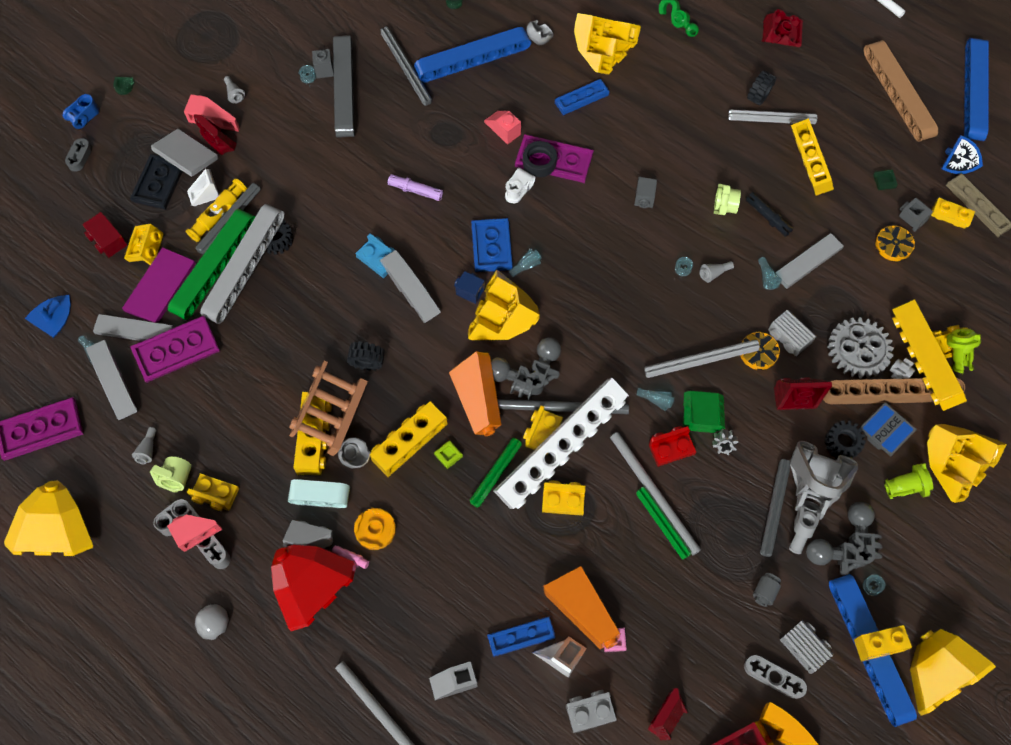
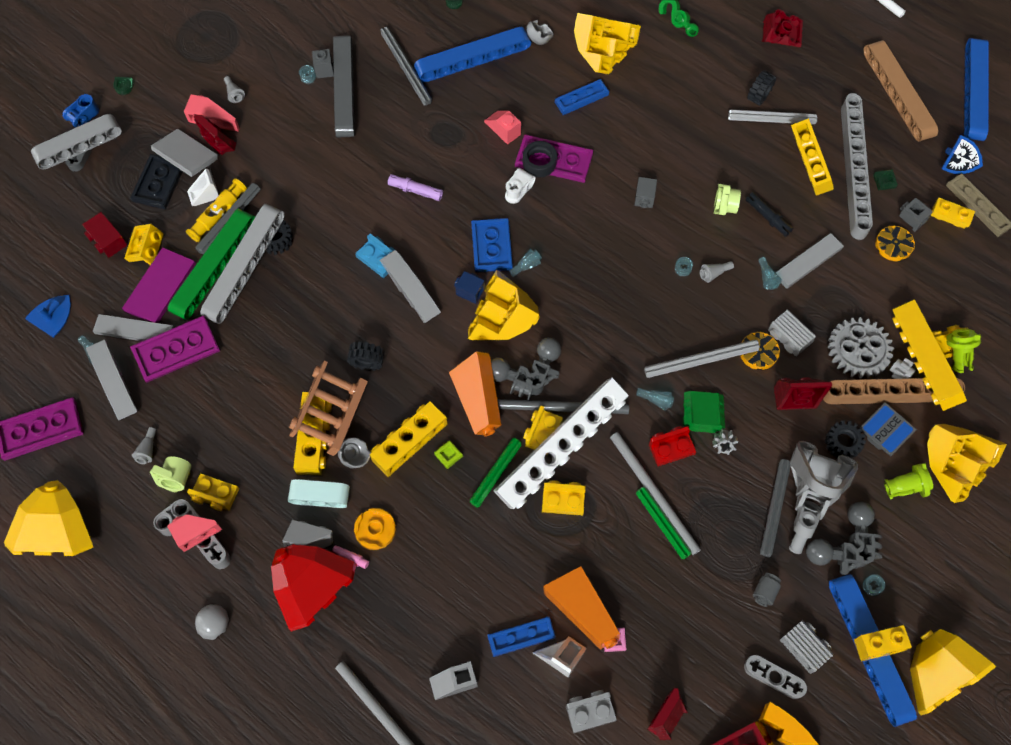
(76, 141): none -> light grey beam
(856, 167): none -> light grey beam

